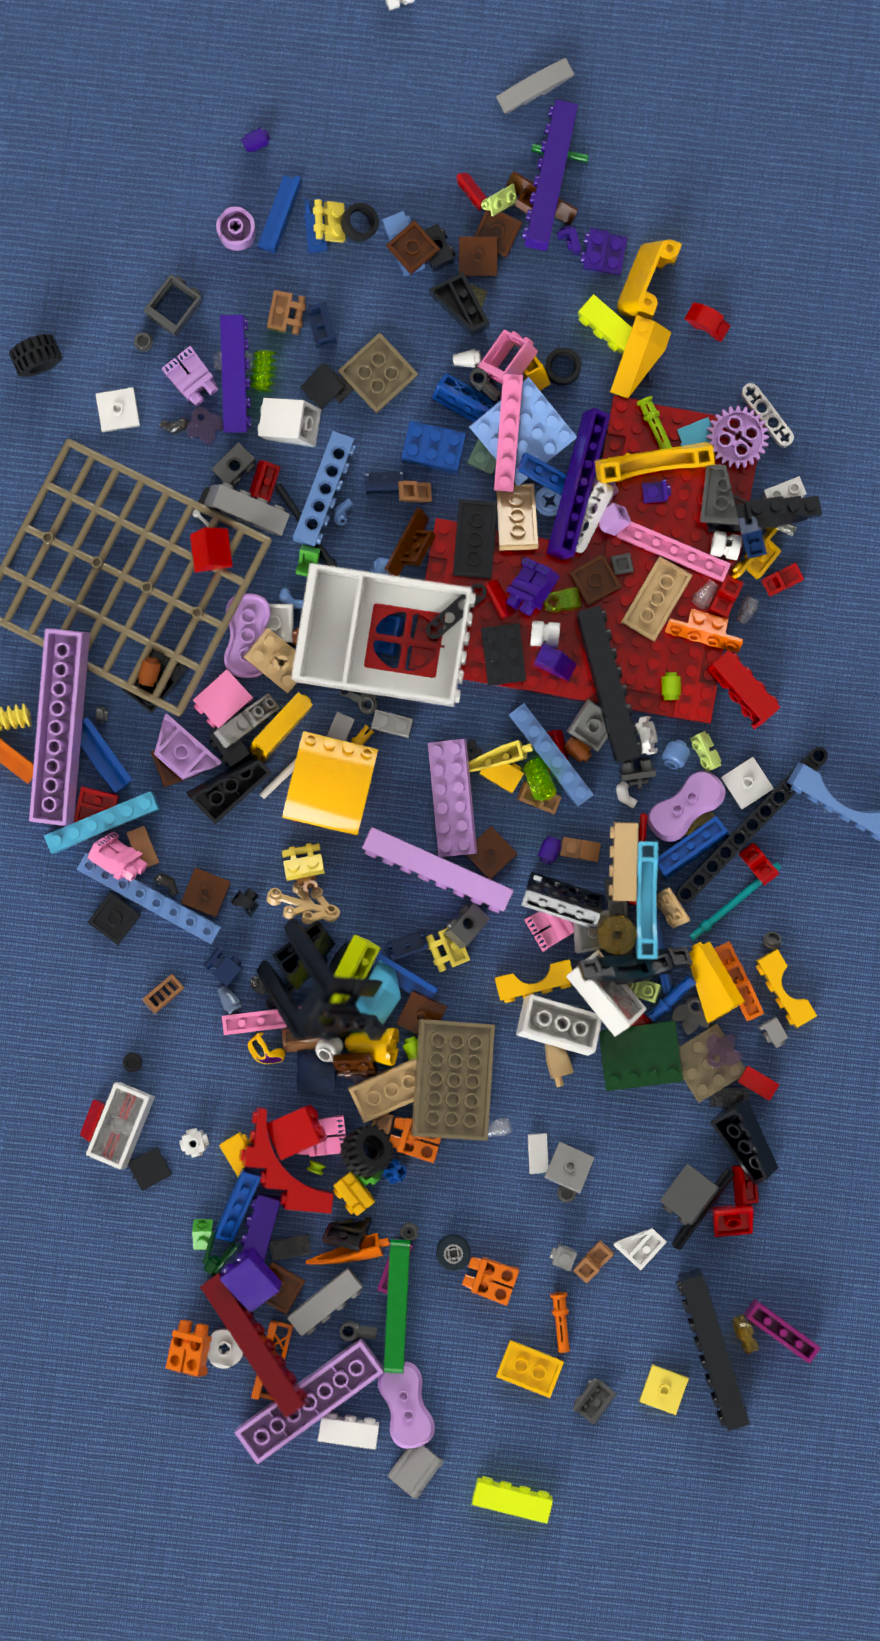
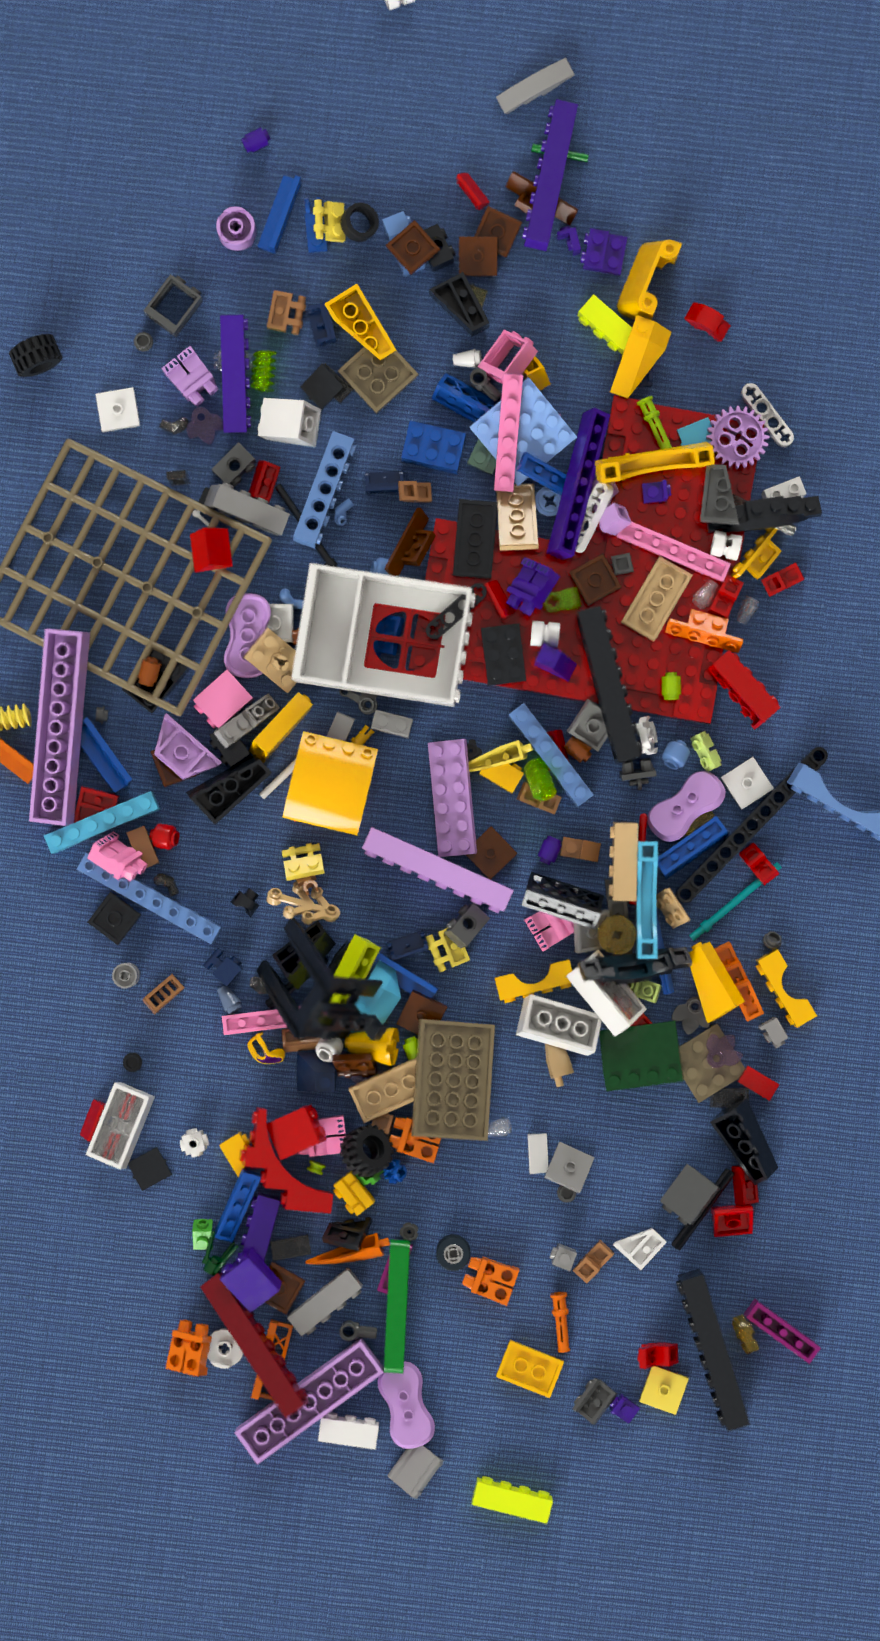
(126, 975): none -> light grey wheel
(164, 836): none -> red head
(178, 477): none -> clear smoke tile
(205, 892): reddish brown plate -> none
(306, 556): bright green bracket -> none
(357, 317): none -> yellow wedge
(500, 200): yellowish green hinge -> none
(563, 352): black tyre -> none
(623, 794): white arm -> none
(624, 1408): none -> dark purple bracket
(657, 1354): none -> red brick
(665, 1004): blue pin -> none
(752, 538): dark blue hinge -> none

